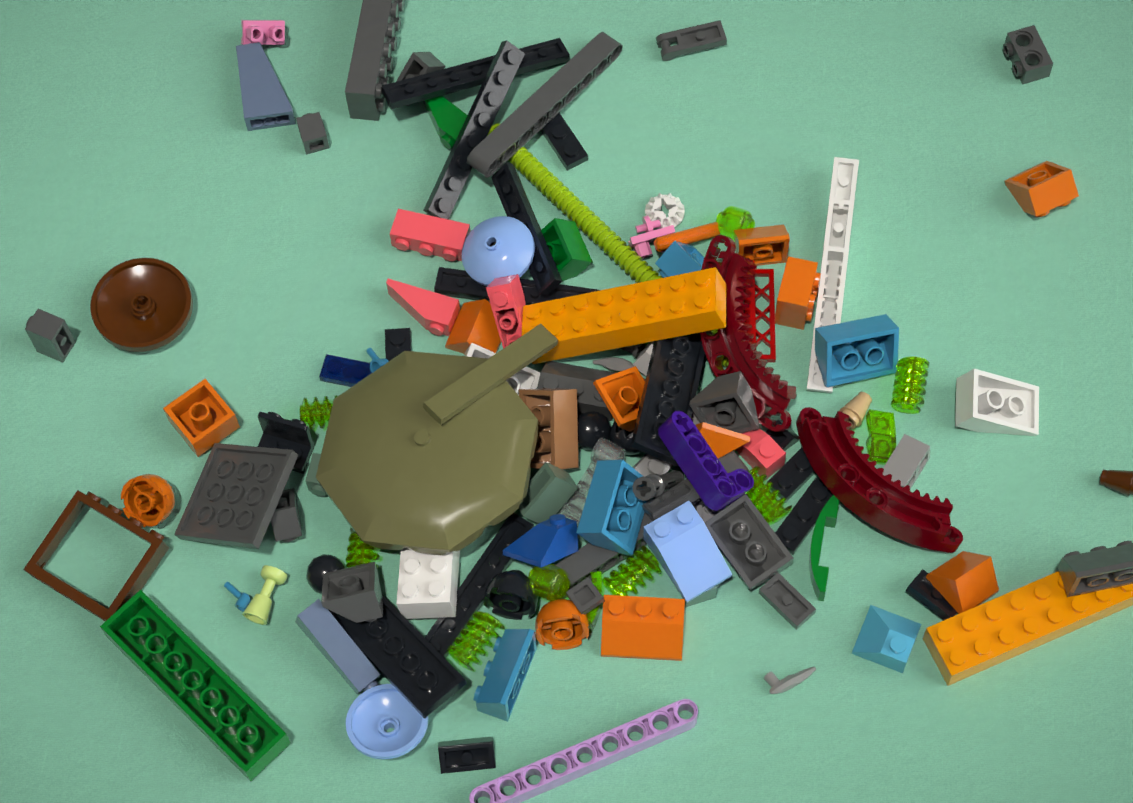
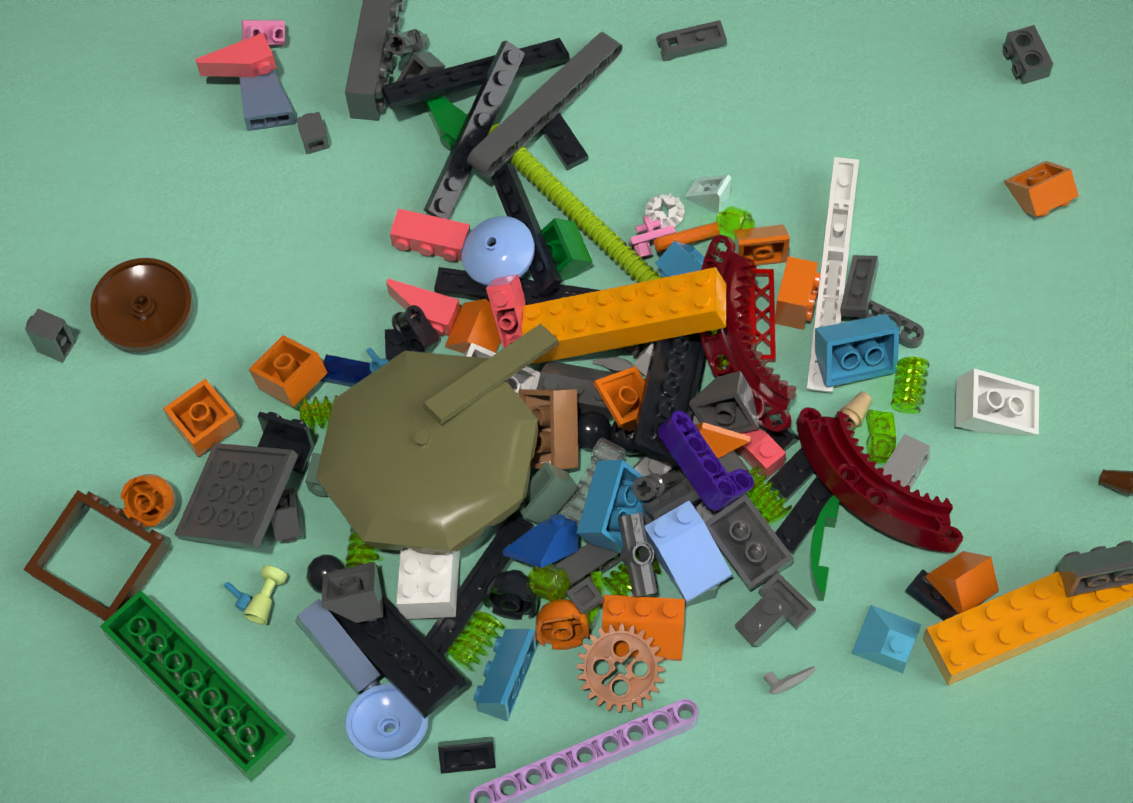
(240, 59): none -> coral slope
(288, 371): none -> orange brick
(407, 42): none -> dark grey piece
(417, 331): none -> black piece
(637, 685): none -> nougat gear
(640, 570): none -> dark grey piece
(710, 192): none -> light aqua slope
(766, 617): none -> dark grey brick
(859, 286): none -> dark grey plate
(909, 325): none -> dark grey beam

